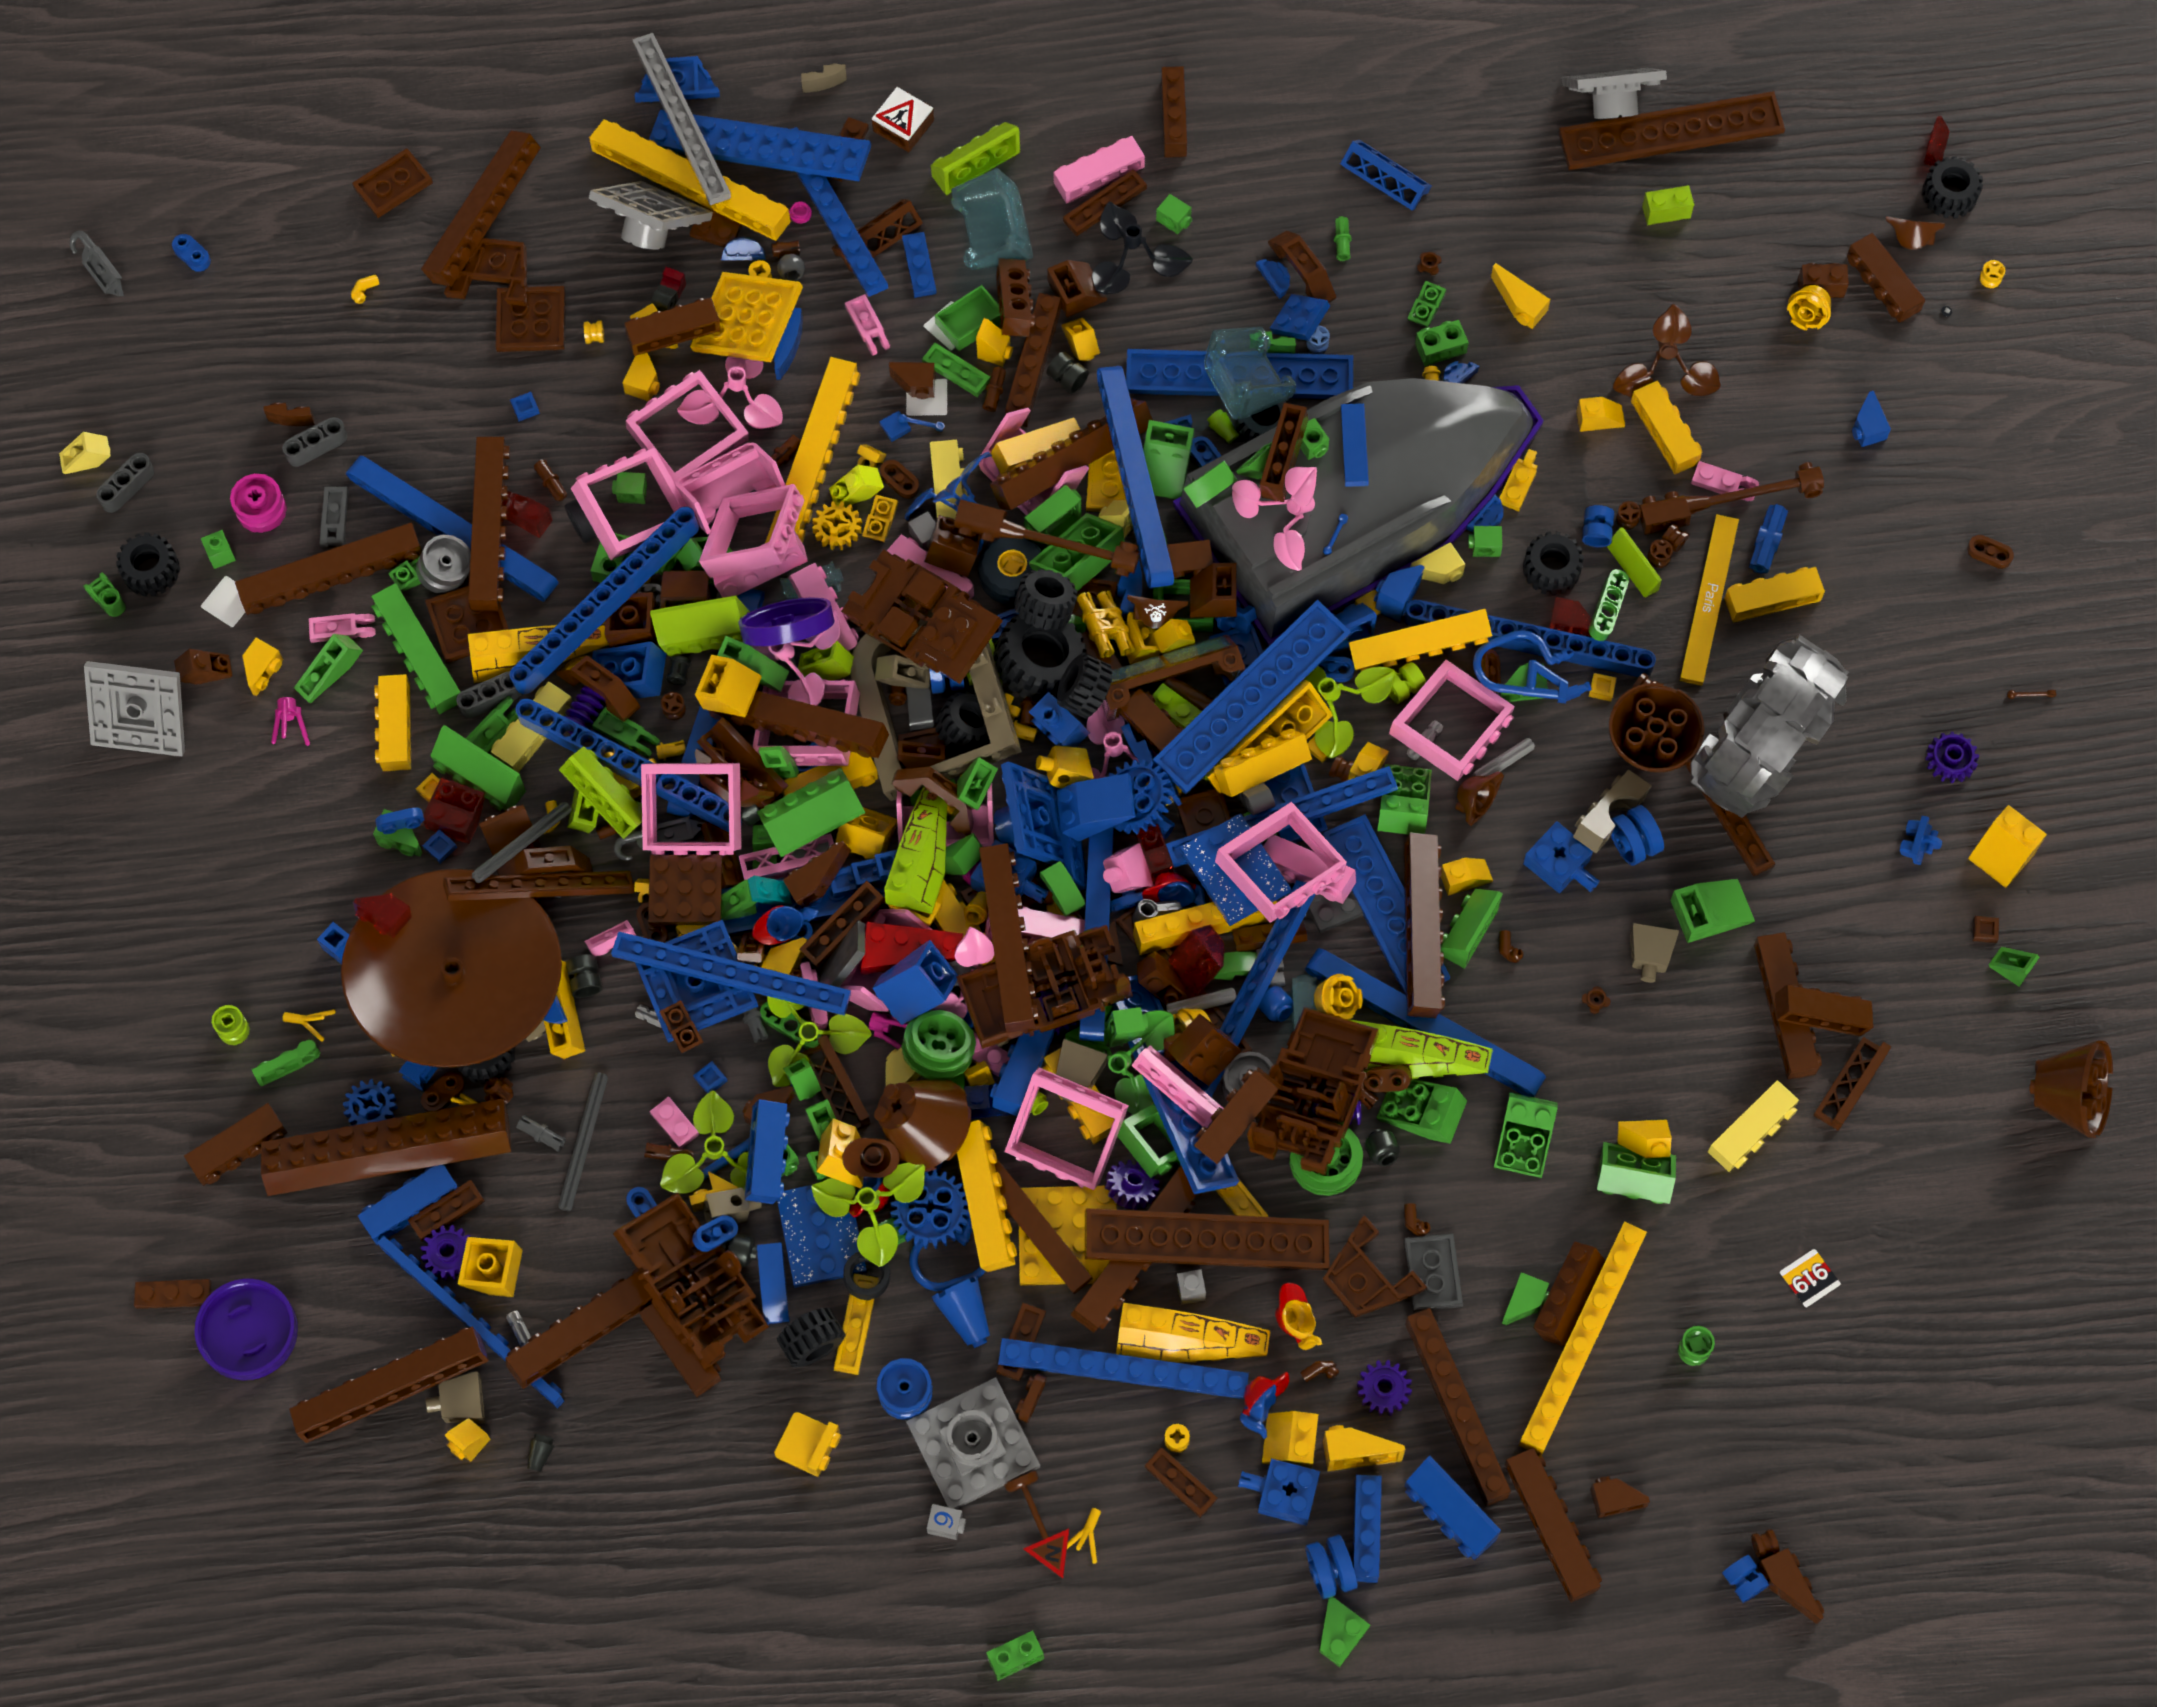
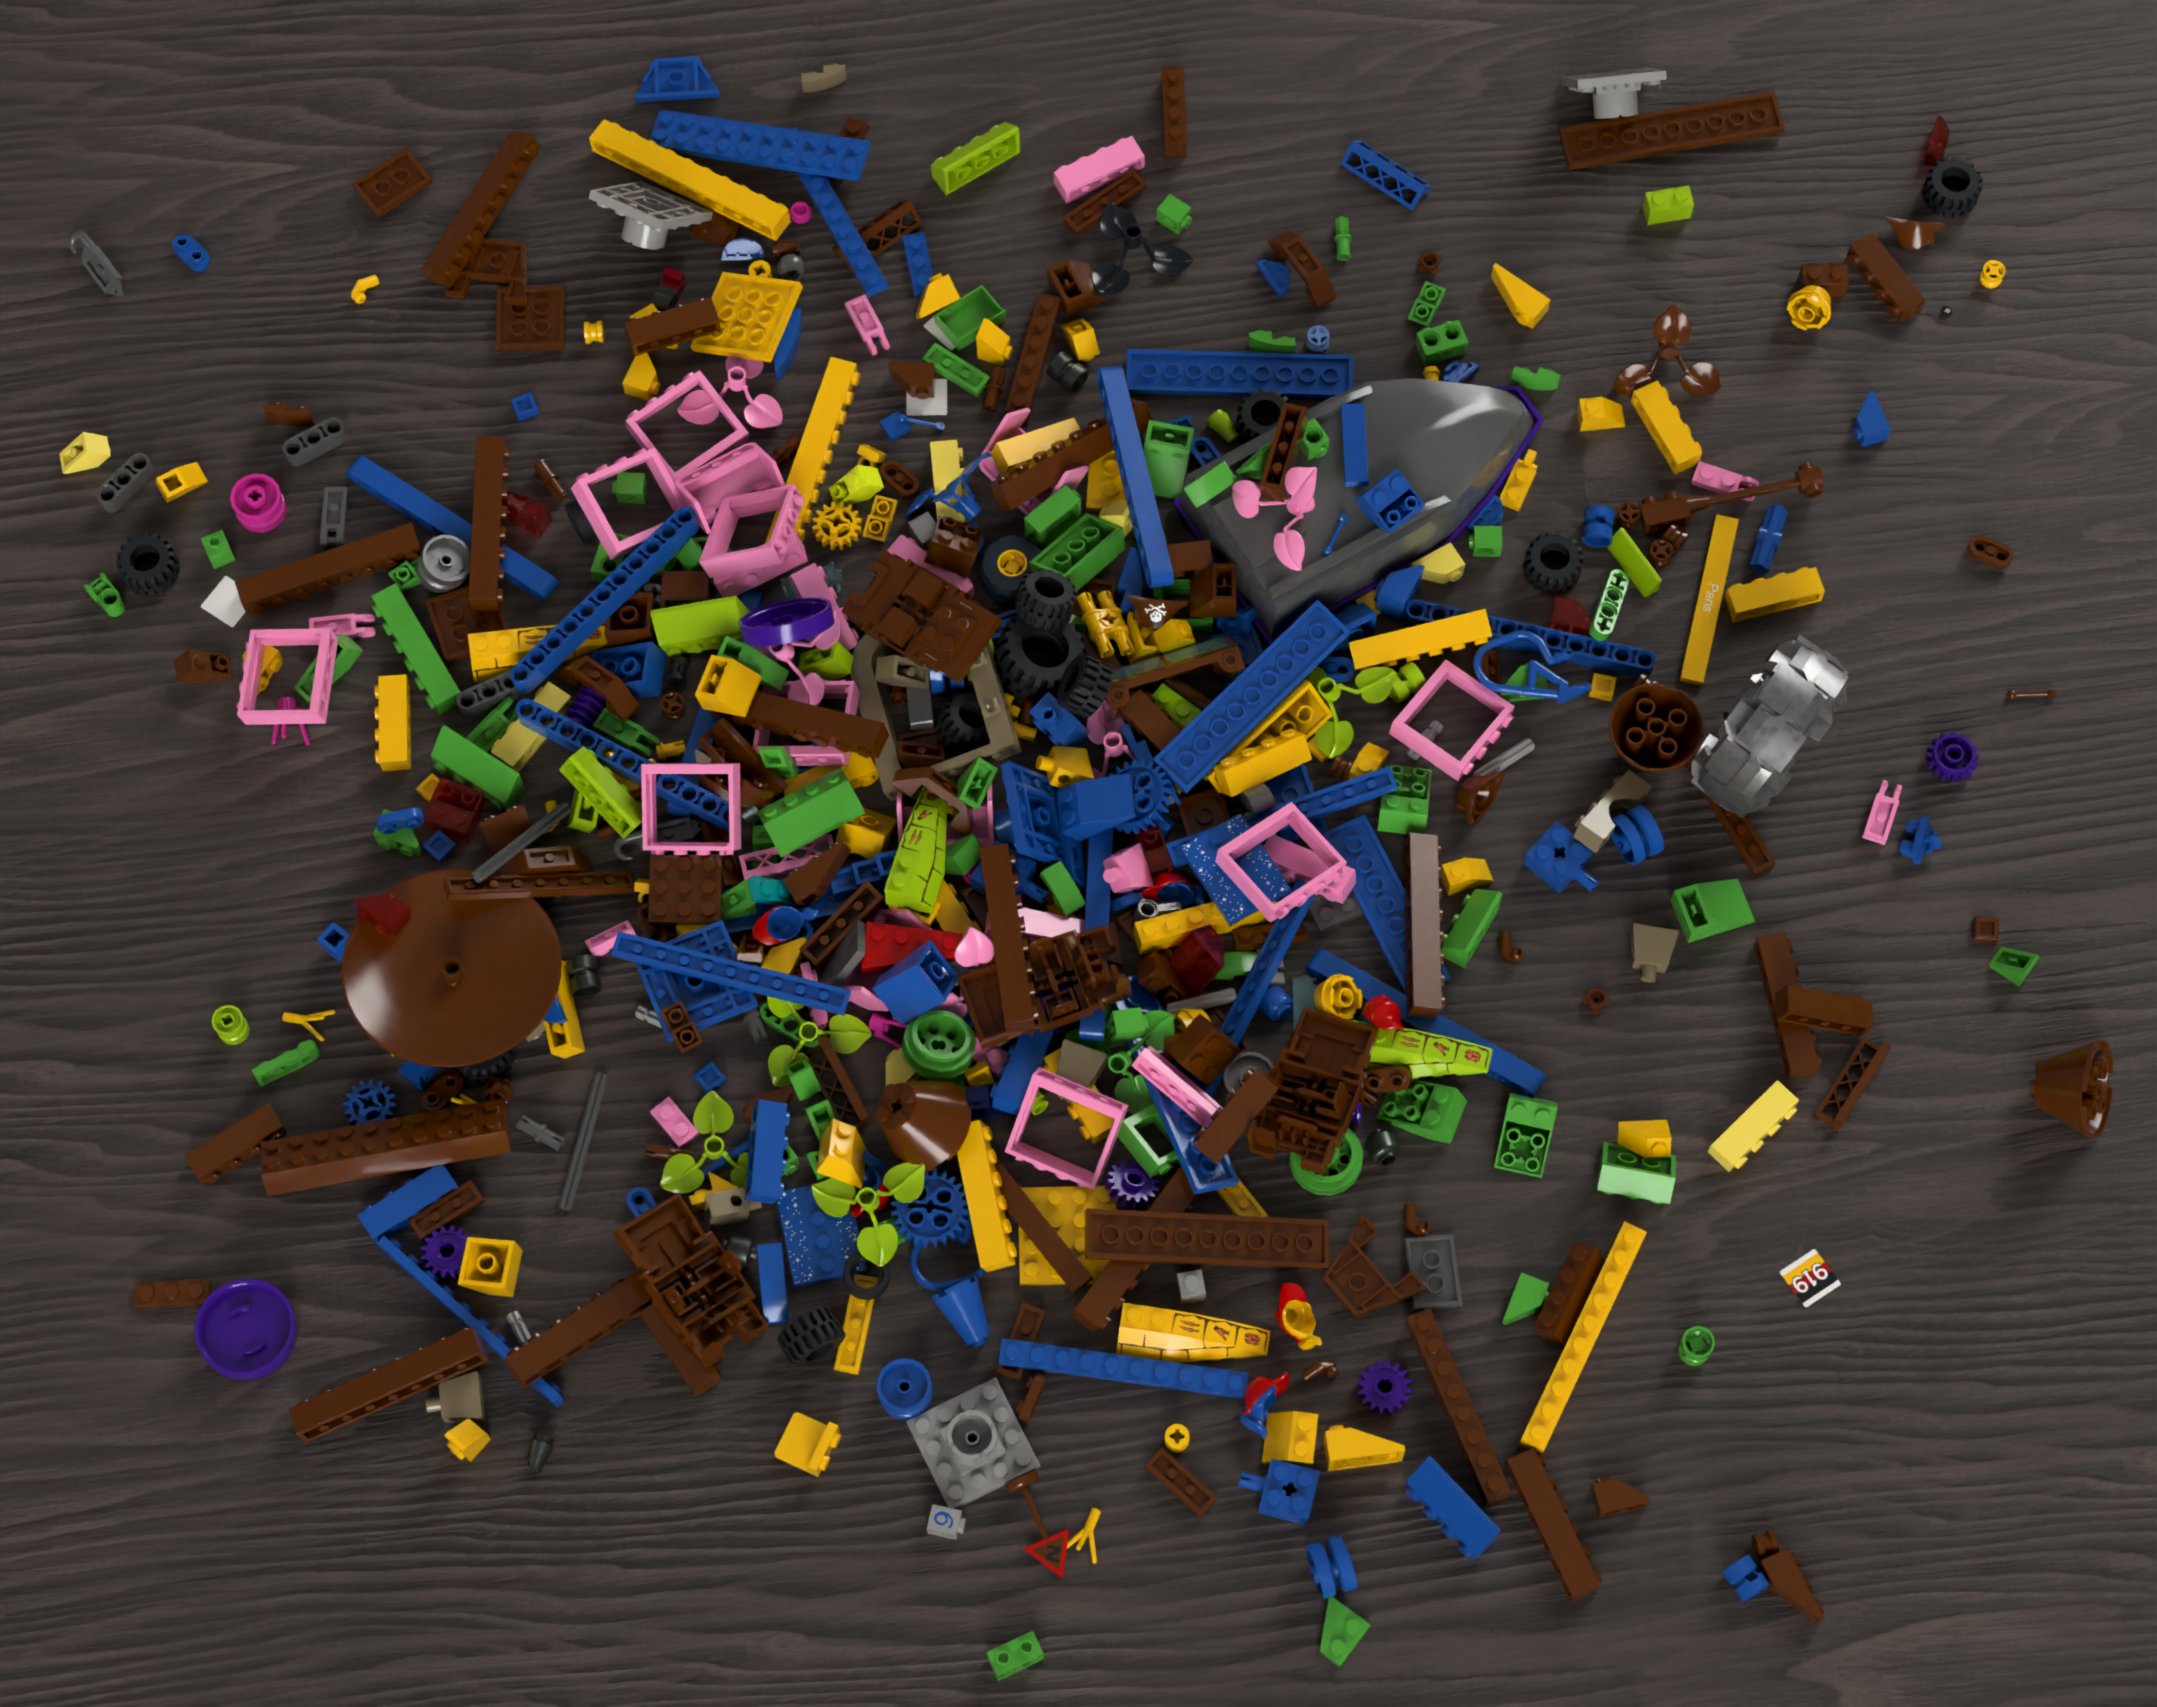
(134, 708): light grey piece -> none
(180, 481): none -> yellow slope
(322, 679): none -> bright pink window
(681, 119): light grey plate -> none
(713, 1235): blue plate -> none
(870, 1157): reddish brown piece -> none
(903, 119): piece -> none
(936, 295): none -> yellow slope
(977, 909): yellow cone -> none
(992, 220): clear light blue windscreen -> none
(993, 524): reddish brown bar -> none
(1013, 297): reddish brown brick -> none
(1243, 372): clear light blue windscreen -> none
(1300, 317): blue plate -> none
(1367, 1528): blue brick -> none
(1381, 1012): none -> red hair
(1390, 501): none -> blue slope
(1544, 379): none -> bright green slope
(1882, 814): none -> bright pink hinge
(2007, 846): yellow slope -> none

